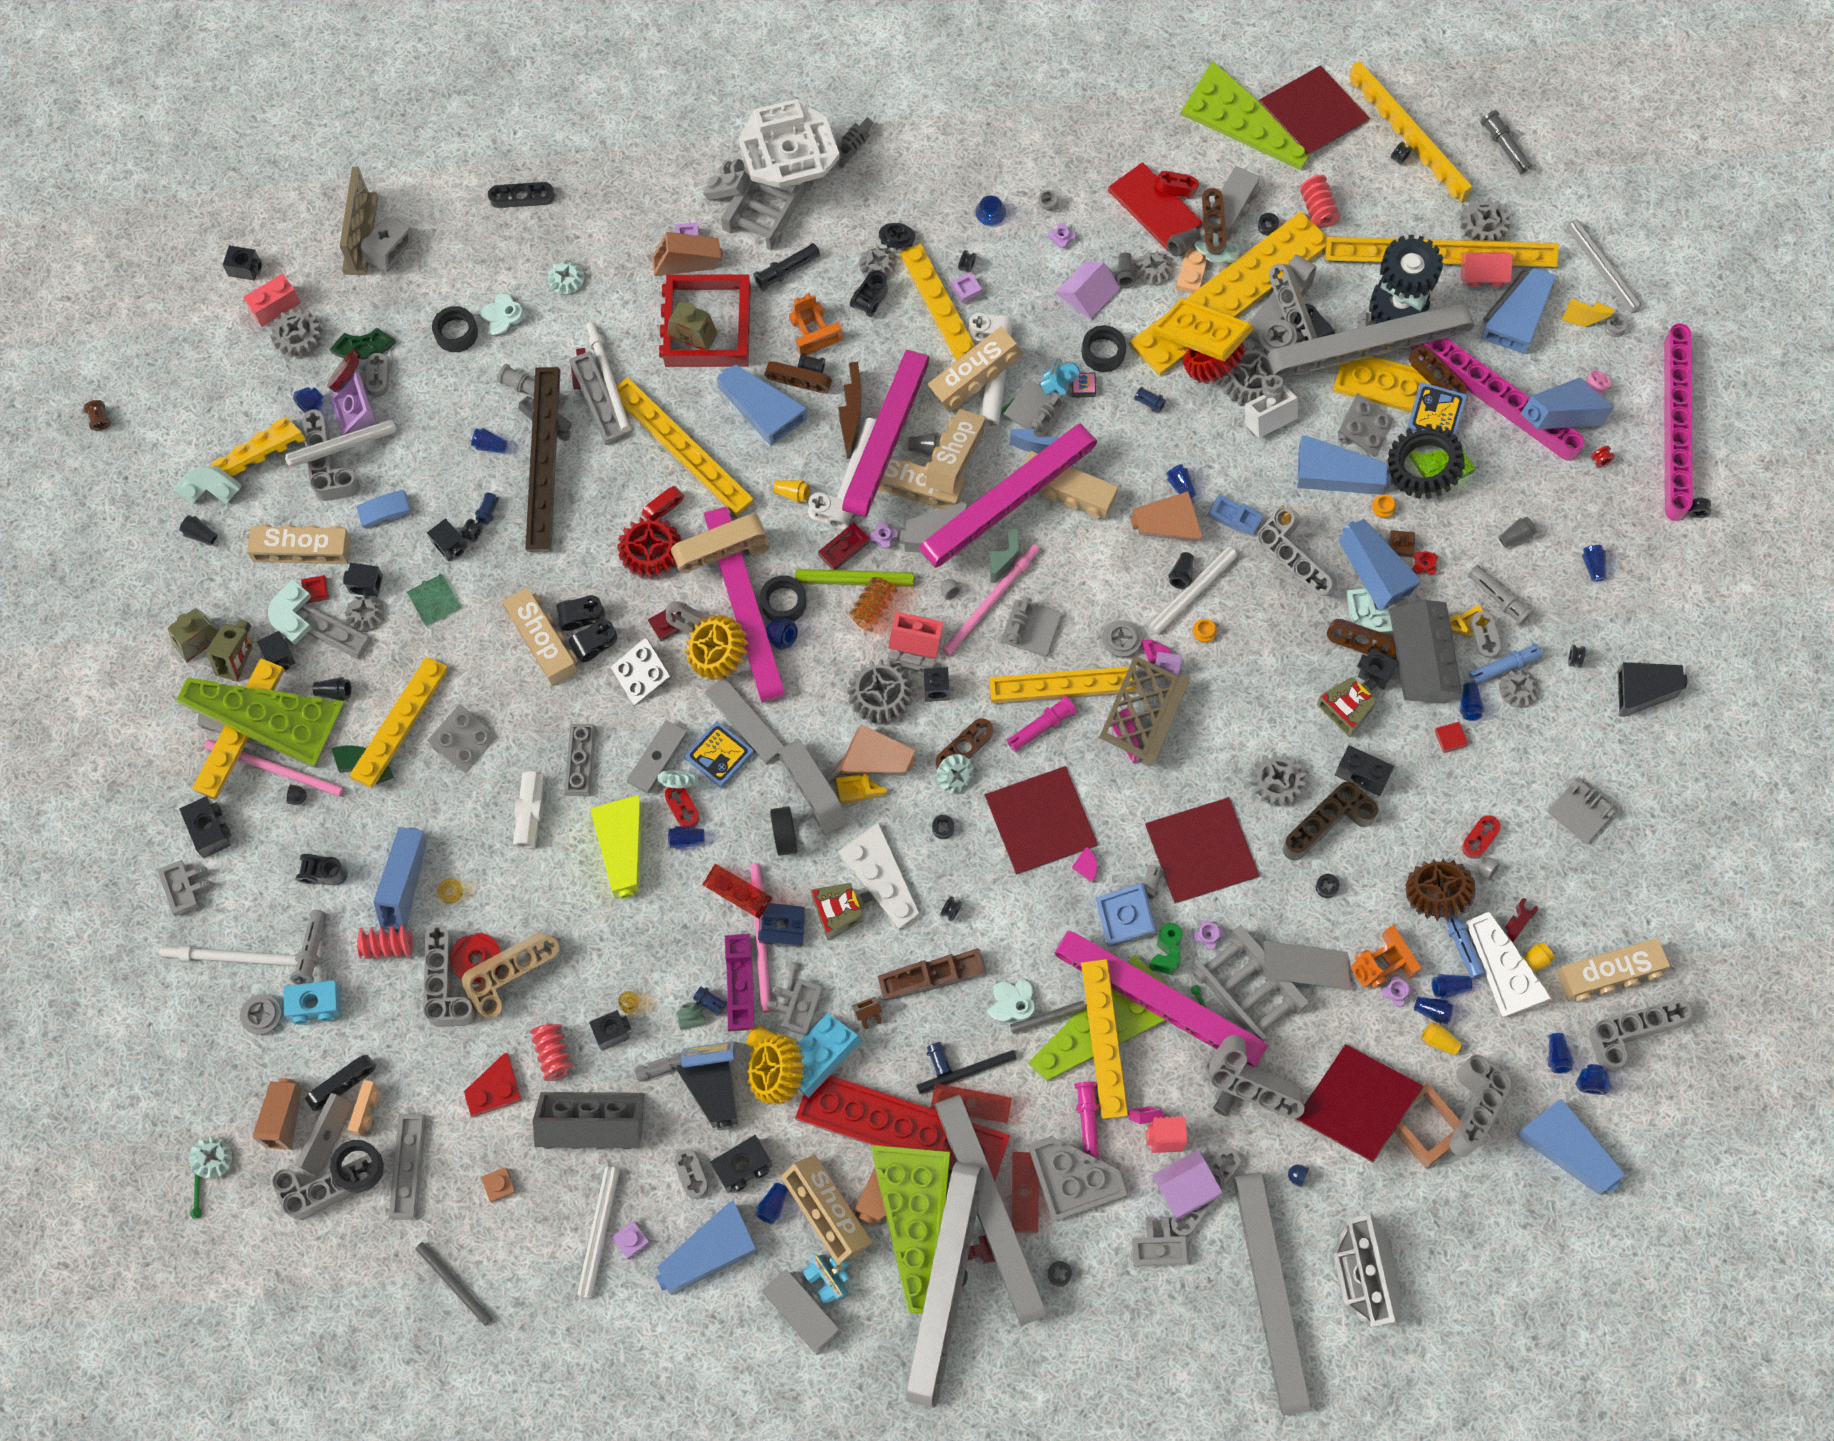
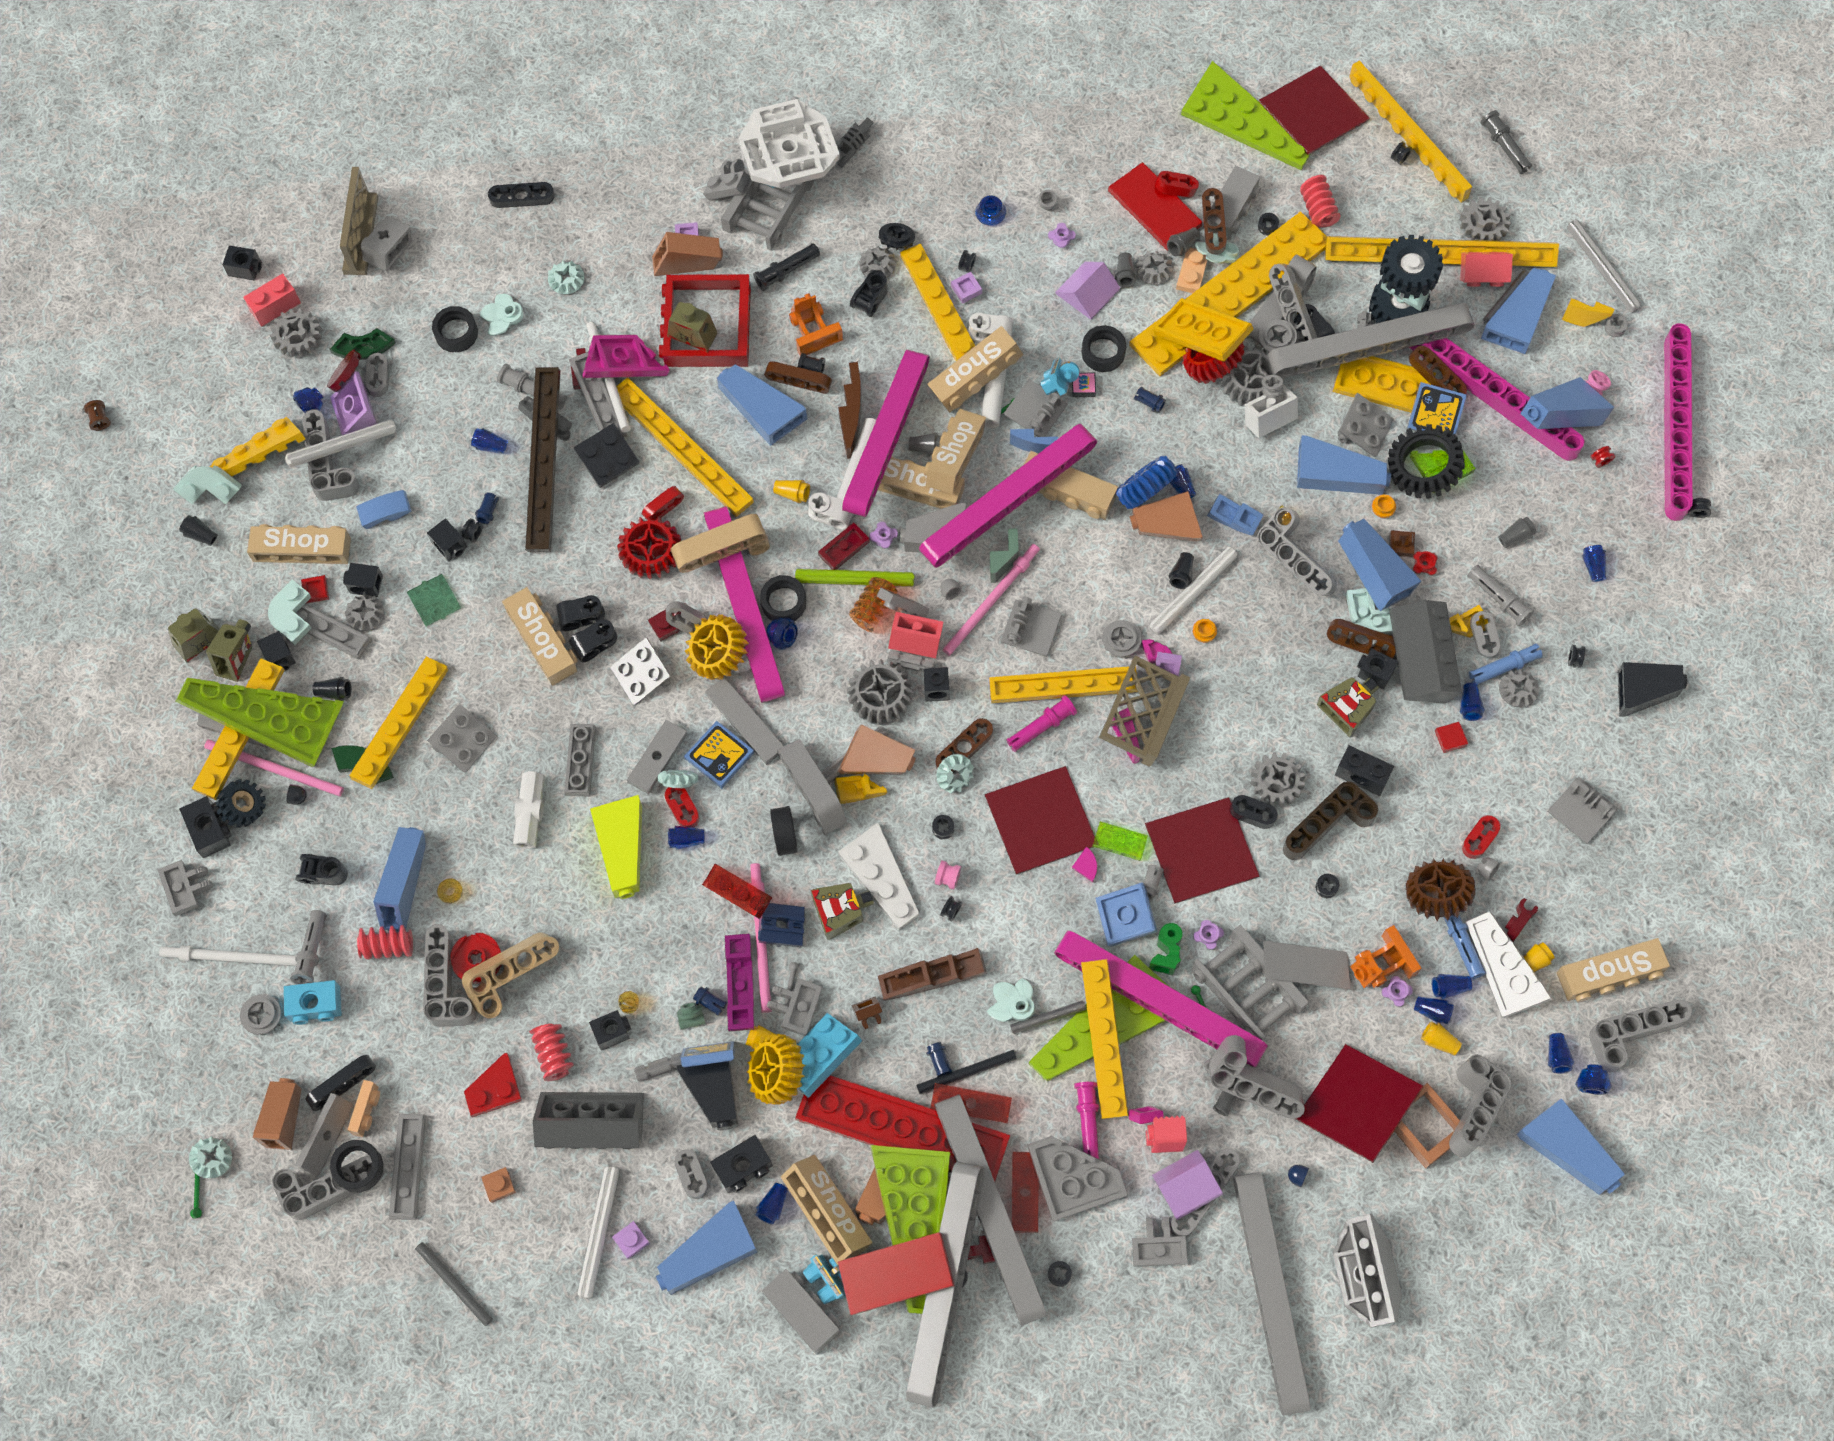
(232, 812): none -> black bush
(606, 455): none -> black plate
(621, 357): none -> dark pink wing
(896, 1273): none -> tile
(909, 606): none -> light grey plate
(947, 875): none -> bright pink wheel
(1120, 841): none -> clear neon green plate
(1146, 482): none -> blue gear
(1253, 811): none -> black beam

